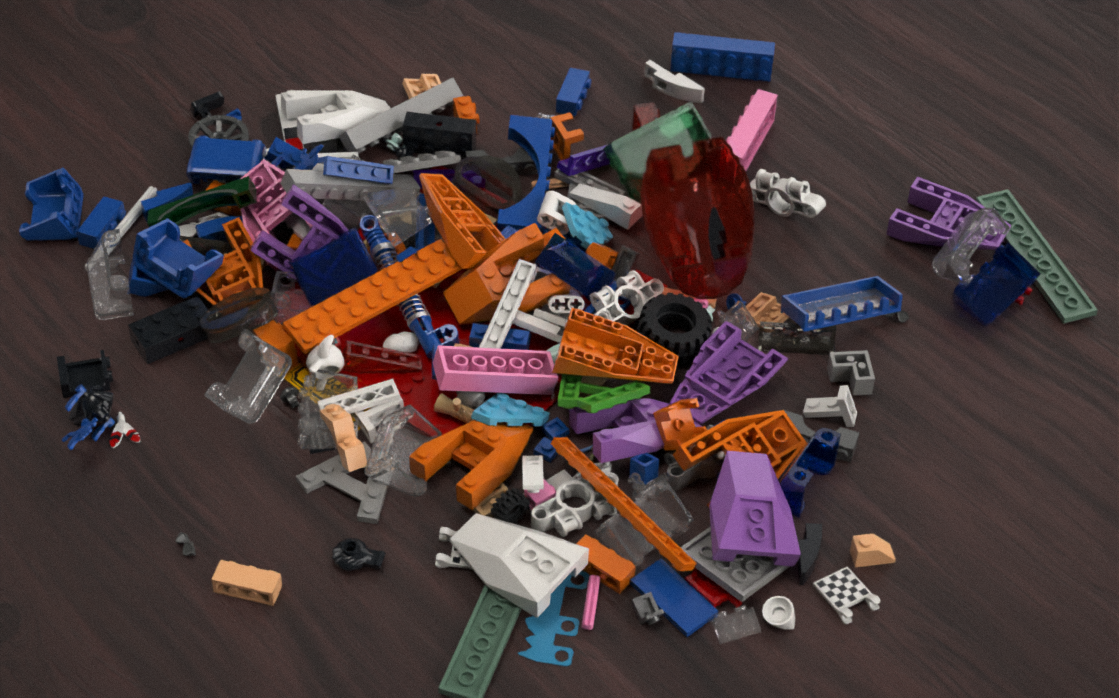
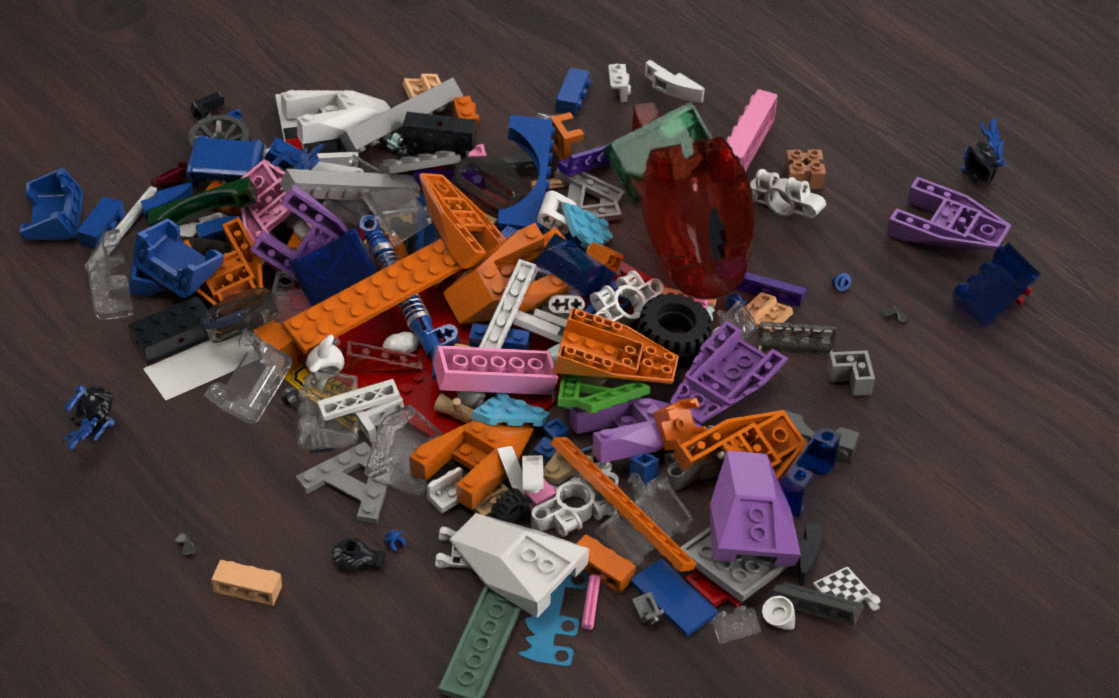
(85, 372): black panel -> none
(123, 428): piece -> none
(171, 176): none -> dark red arm
(195, 367): none -> white sticker
(342, 429): light nougat arch -> none
(357, 169): blue fence -> none
(392, 537): none -> blue plate
(407, 253): blue tile -> none
(443, 490): none -> white bracket
(478, 151): none -> bright pink tile
(512, 467): none -> white sticker
(559, 470): none -> tan wing
(611, 205): white wedge -> none
(619, 80): none -> white bracket
(625, 262): dark grey tile -> none
(722, 56): blue brick -> none
(782, 291): none -> dark purple fence
(806, 167): none -> nougat brick
(820, 603): none -> dark grey fence
(833, 407): white bracket -> none
(841, 281): none -> blue plate
(841, 303): blue window -> none
(870, 550): light nougat slope -> none
(953, 258): clear windscreen -> none
(980, 160): none -> black helmet
(1055, 280): sand green plate -> none

